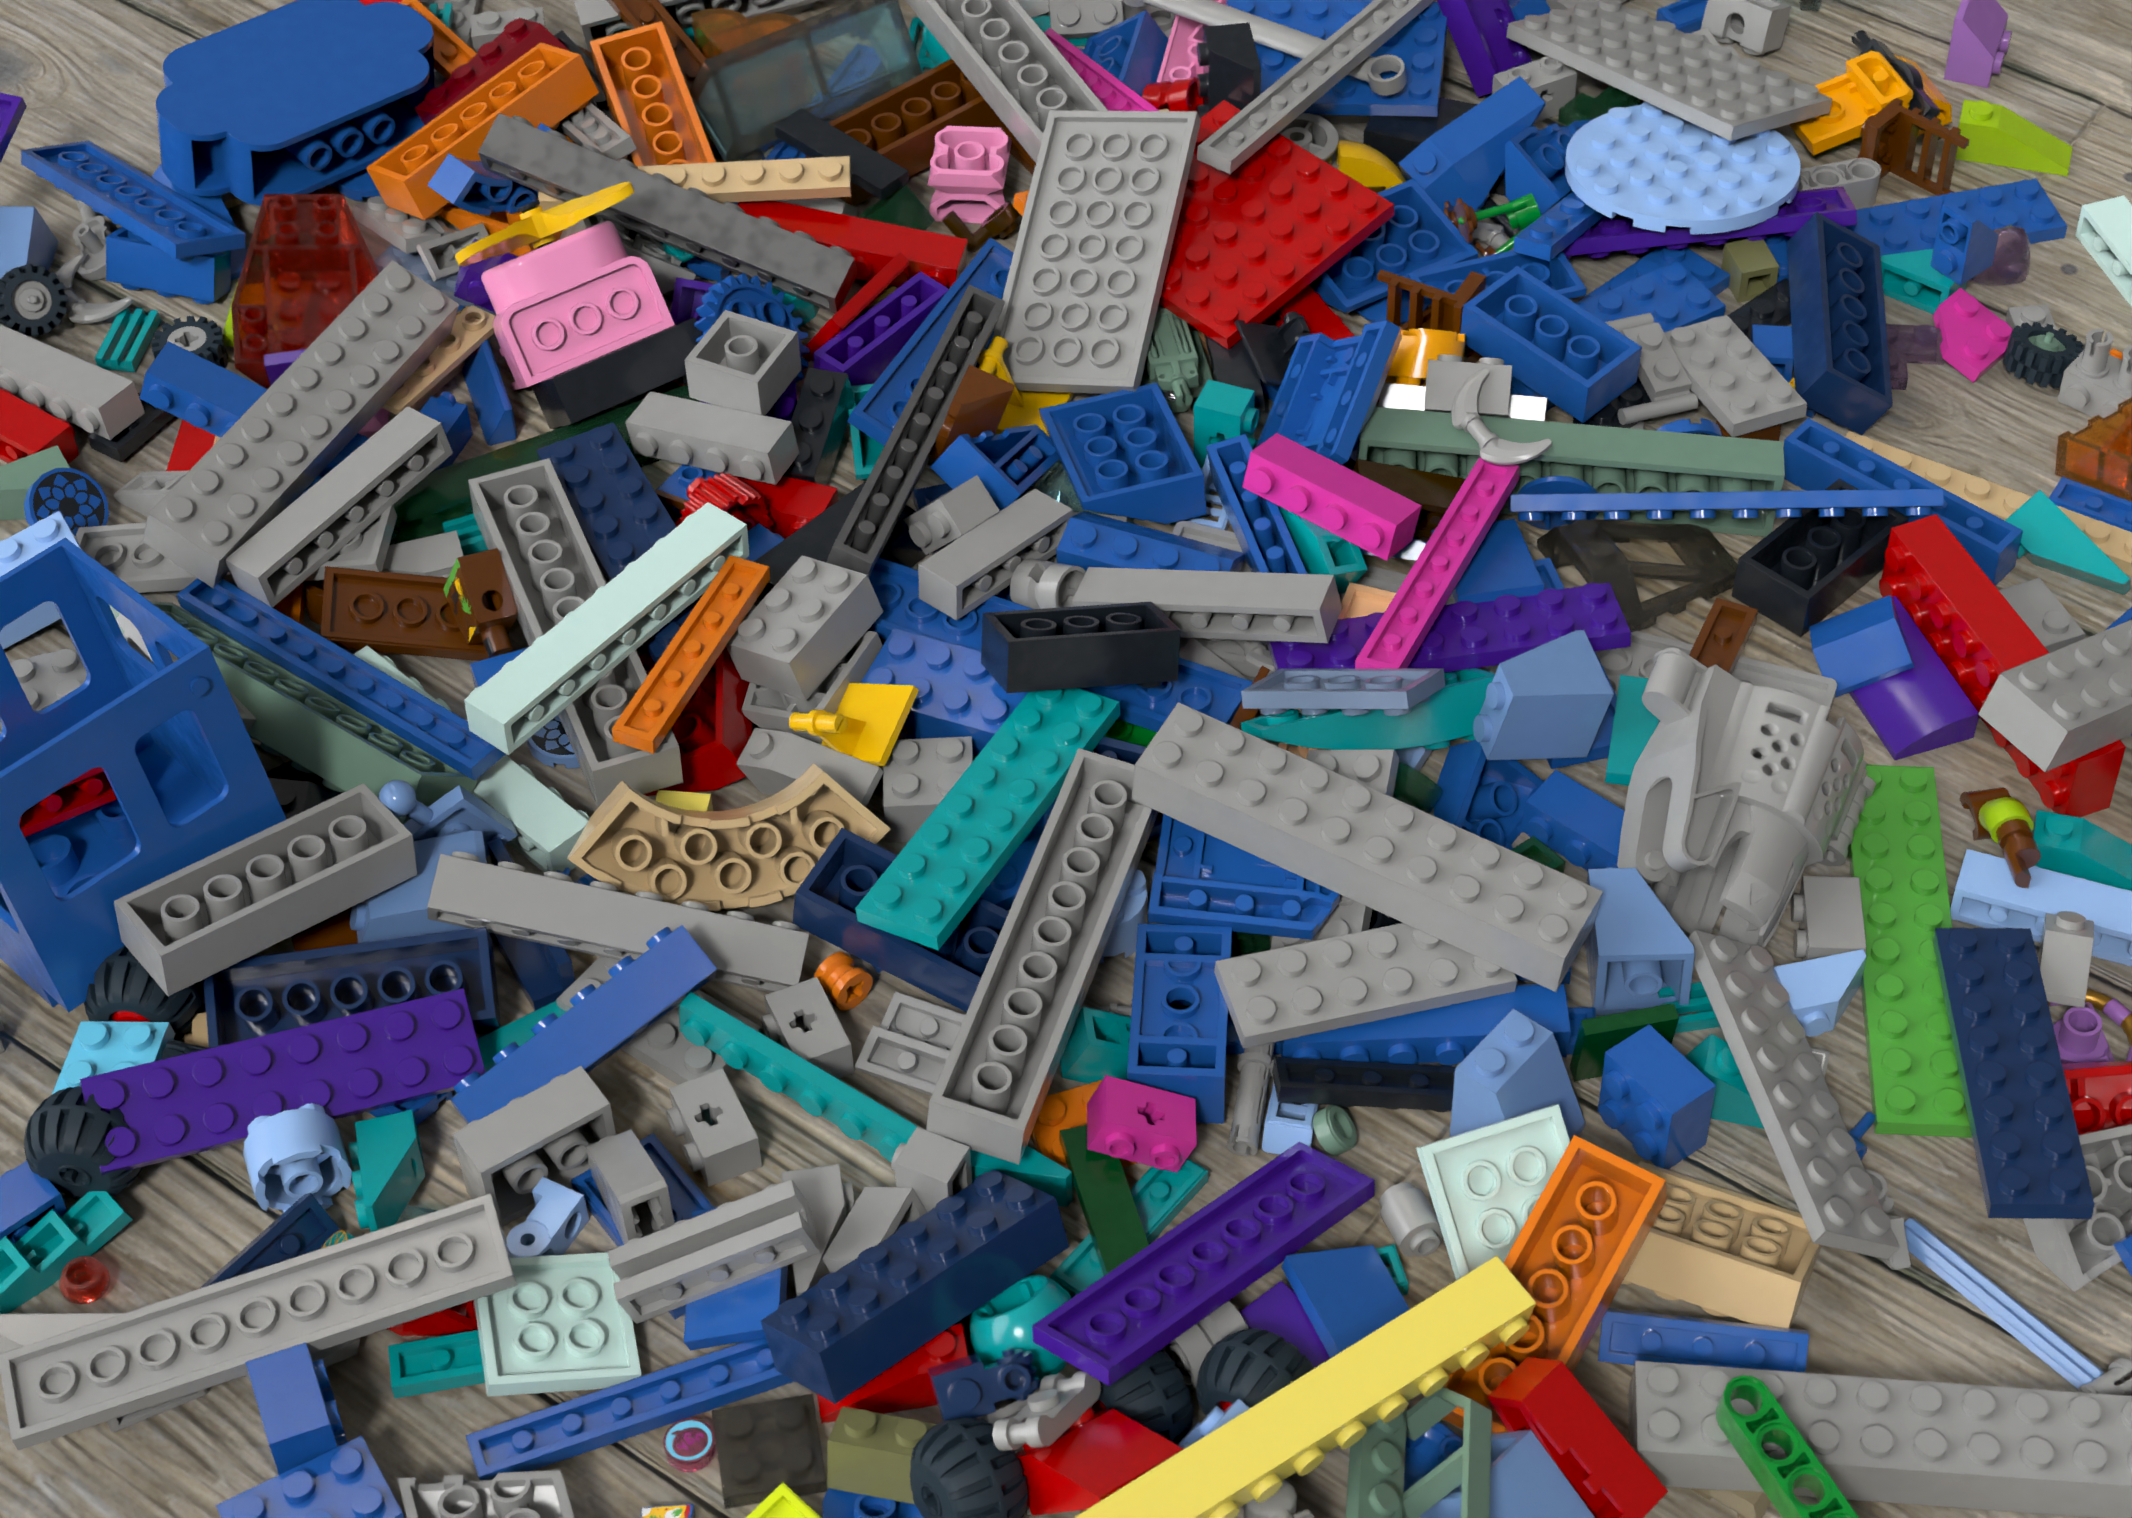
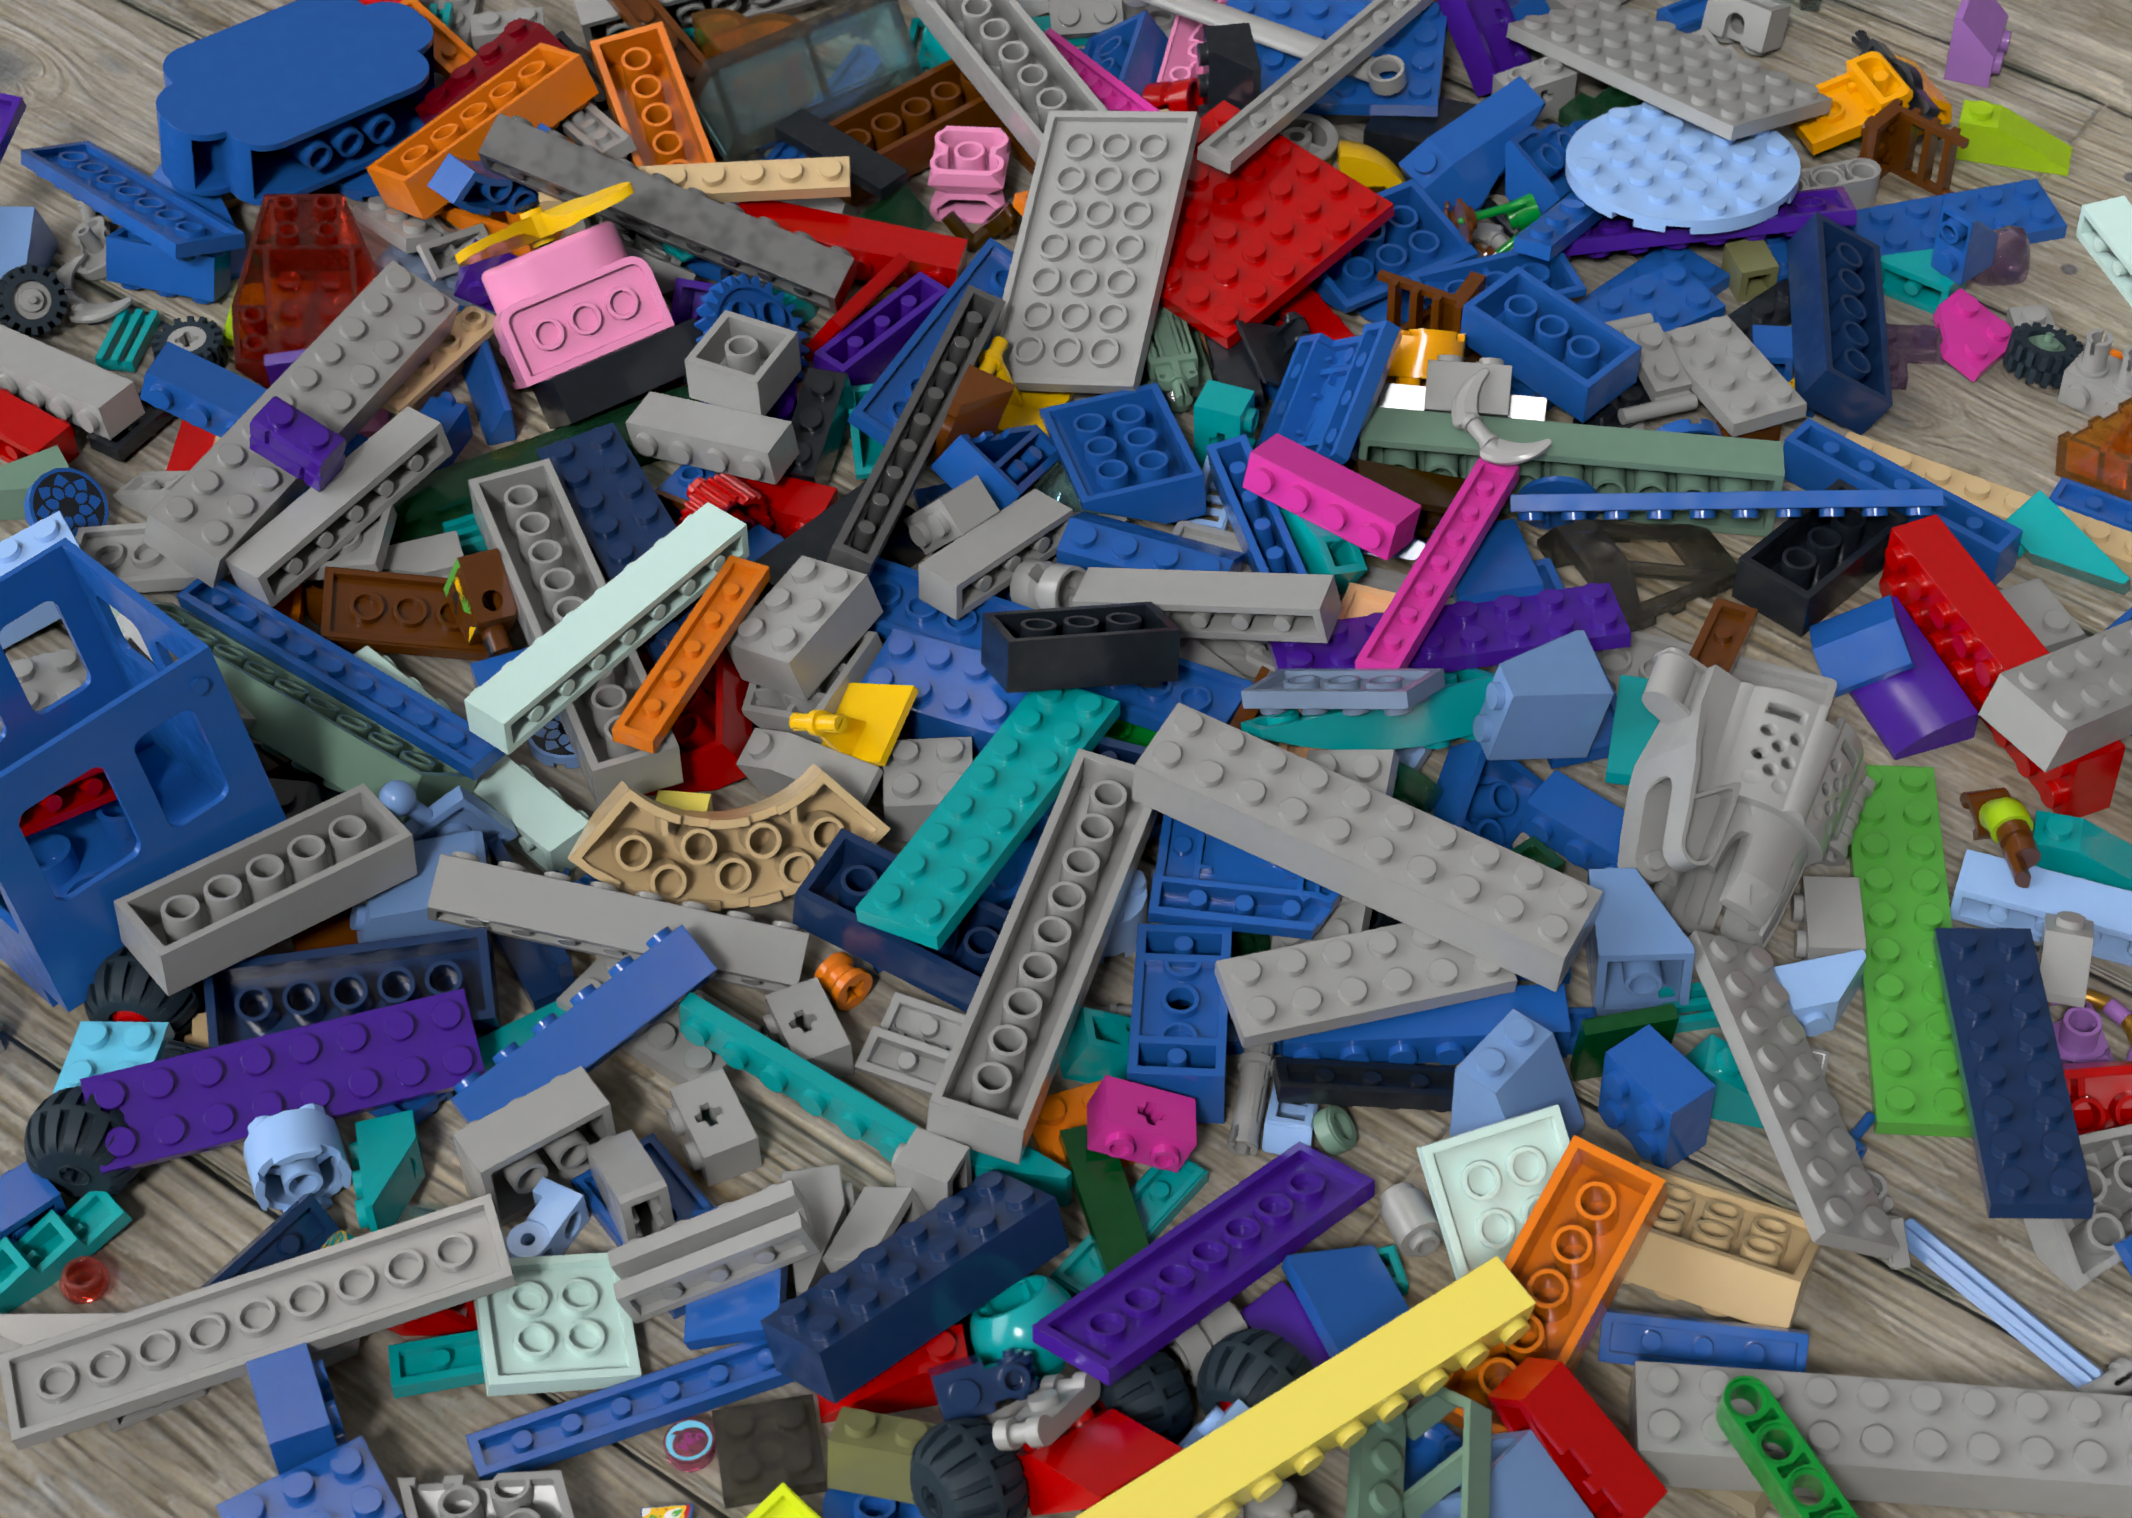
(297, 443): none -> dark purple brick

